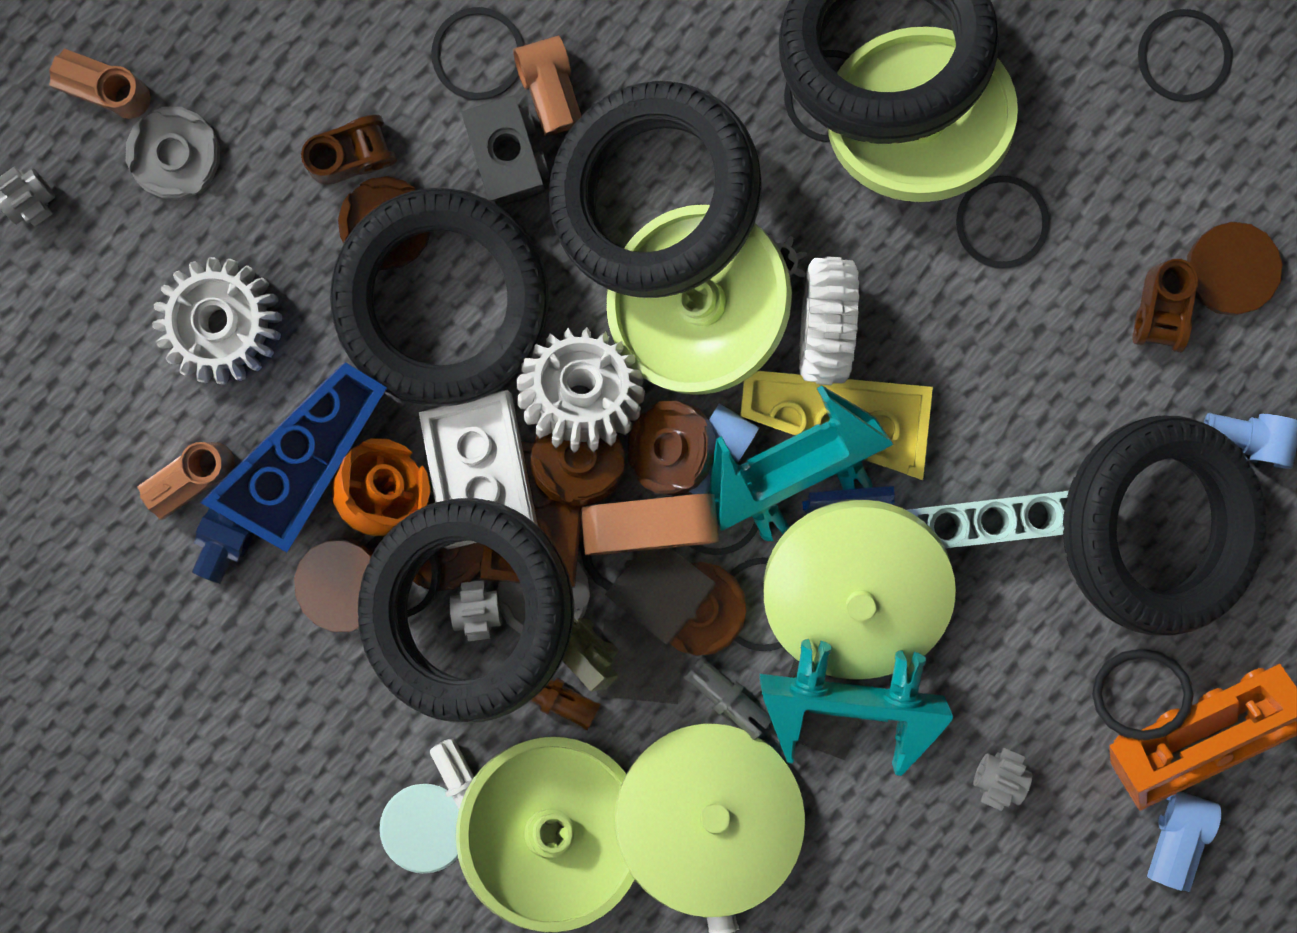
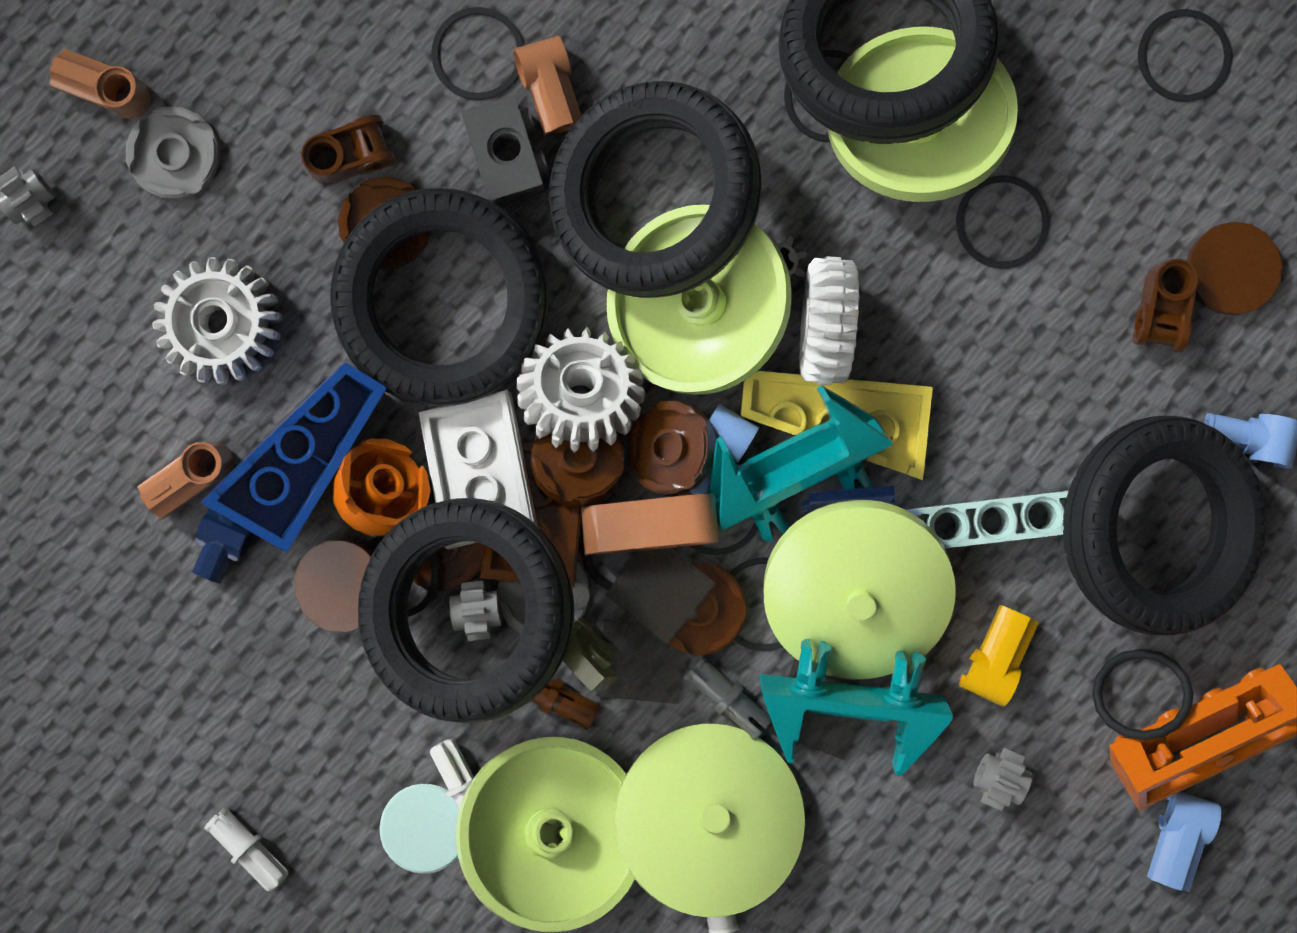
(247, 850): none -> white axle
(997, 662): none -> yellow piece

